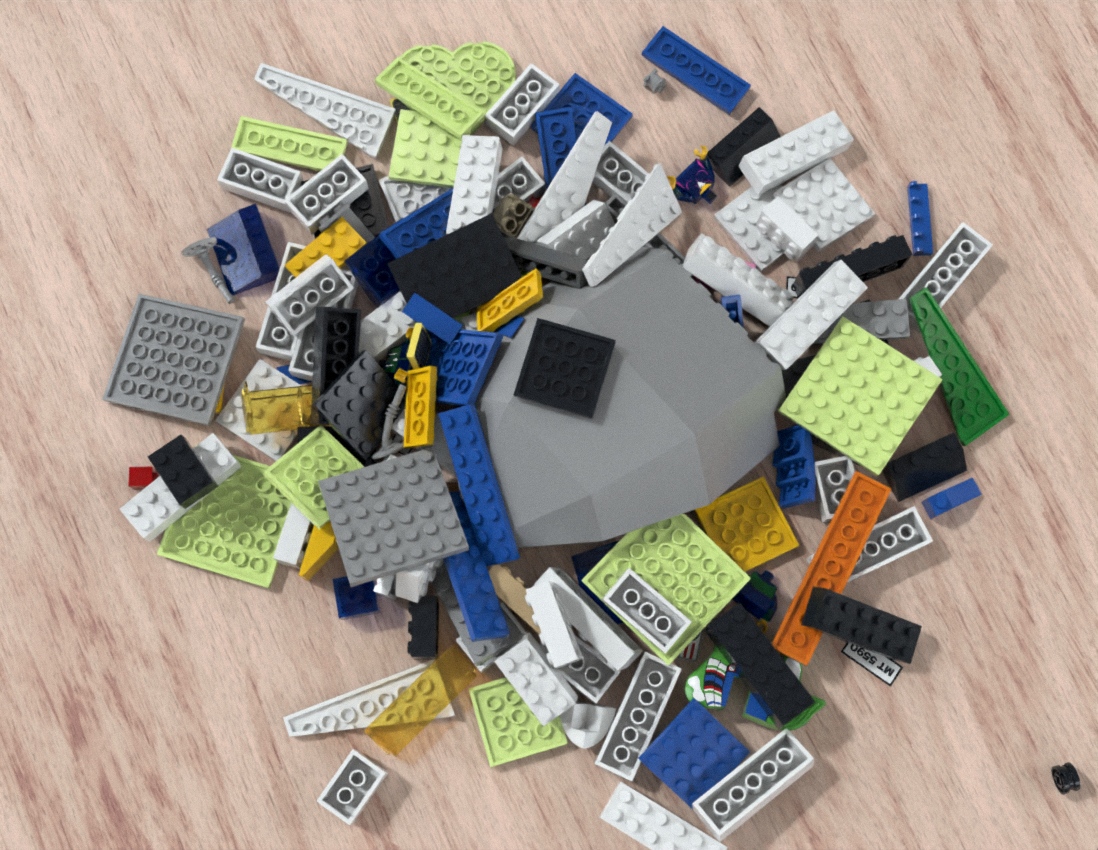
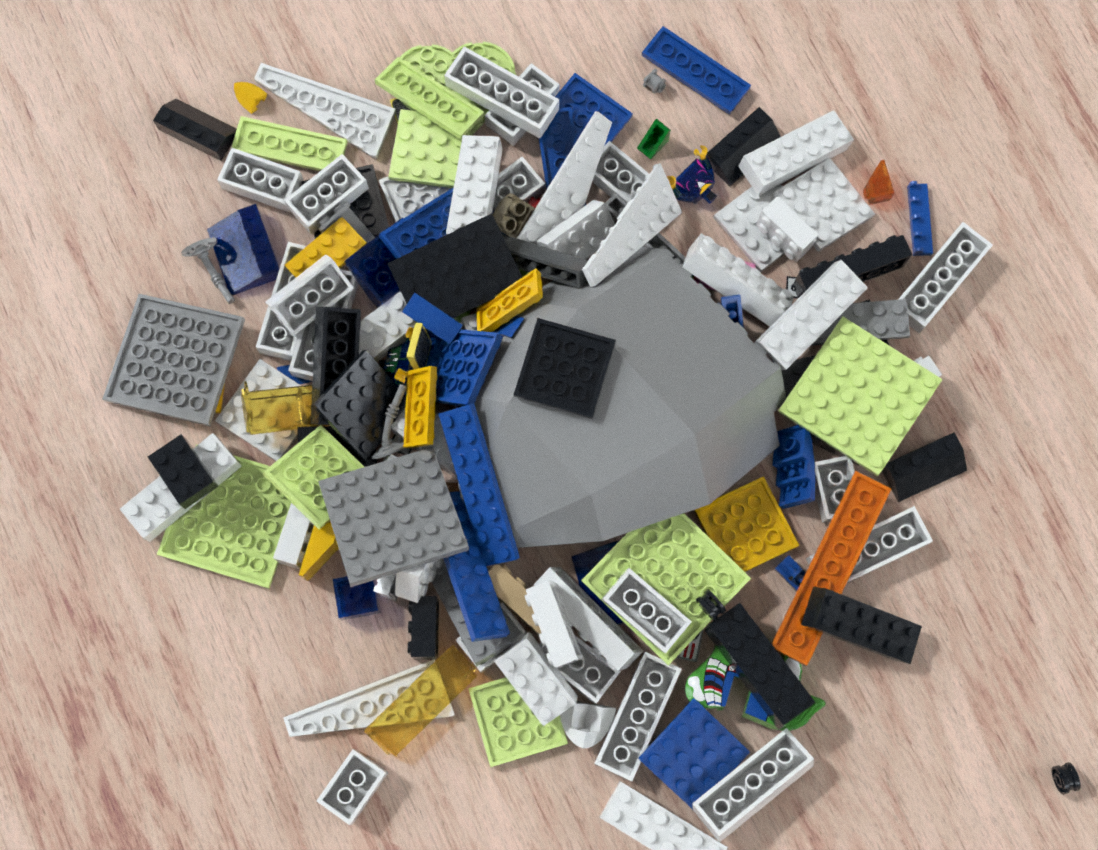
(141, 477): red brick -> none
(195, 128): none -> black slope
(249, 95): none -> yellow brick
(502, 92): none -> white brick
(654, 139): none -> green slope
(708, 606): none -> black wheel
(759, 597): clear blue torso -> none
(790, 572): none -> blue hips
(878, 665): white sticker -> none
(879, 185): none -> clear orange slope
(951, 498): blue slope -> none
(965, 388): green wing -> none

